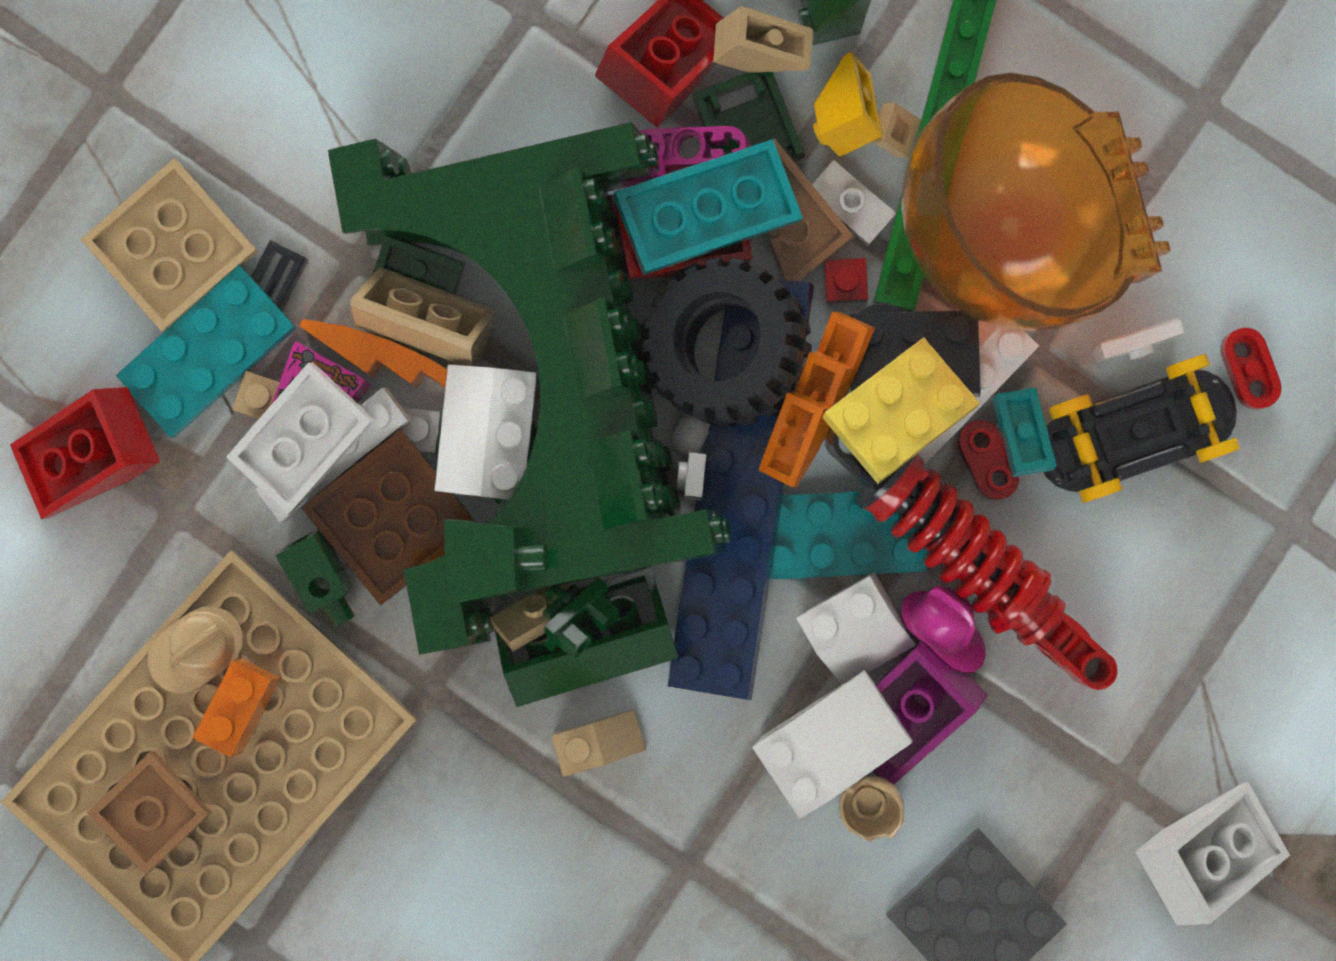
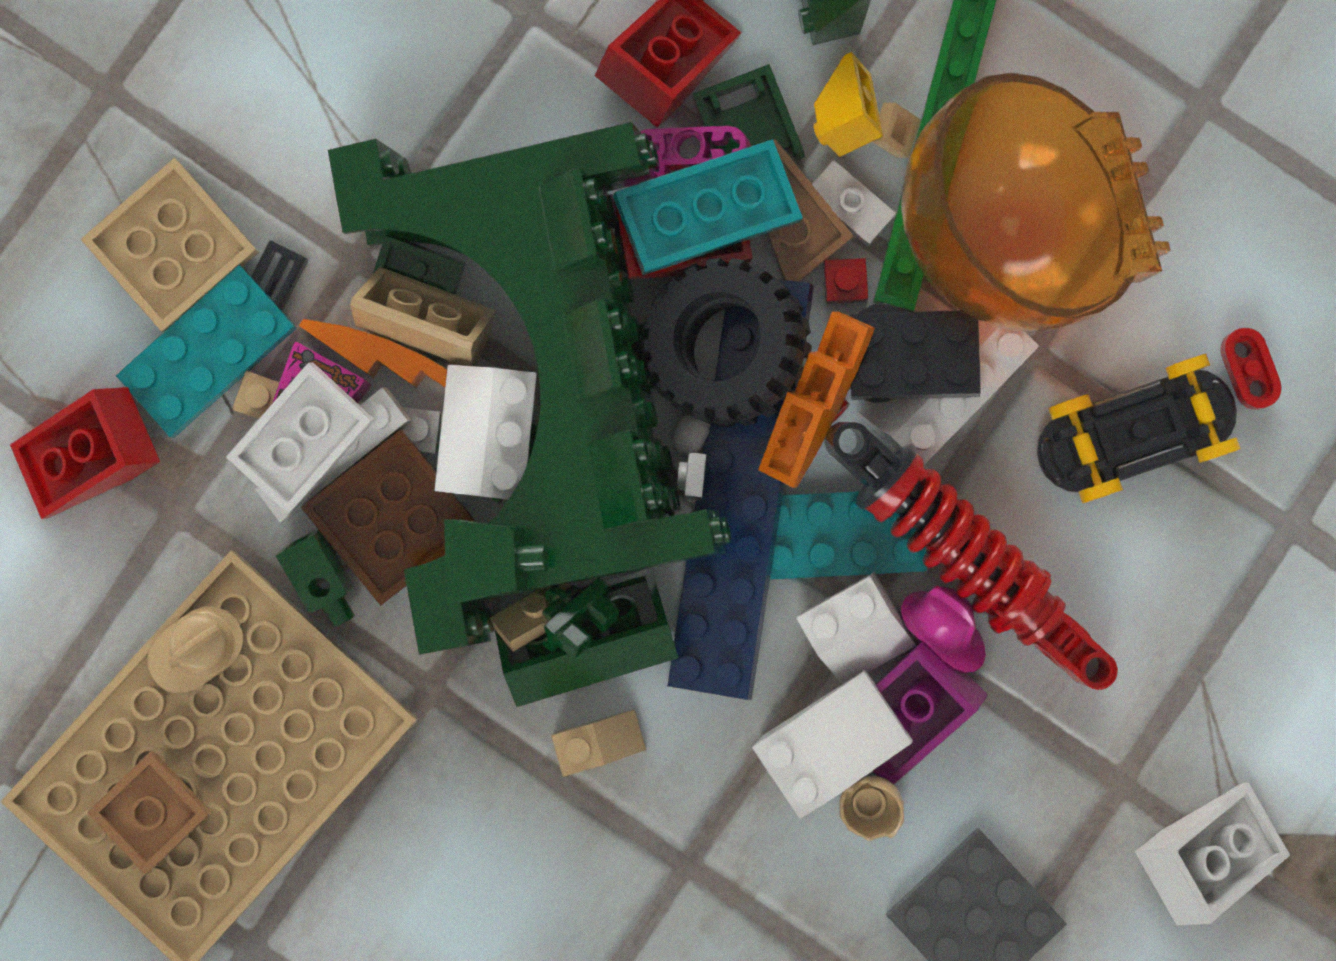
(236, 707): orange brick -> none
(761, 42): tan slope -> none
(900, 410): light yellow plate -> none
(987, 460): red plate -> none
(1024, 432): teal plate -> none
(1138, 343): white plate -> none

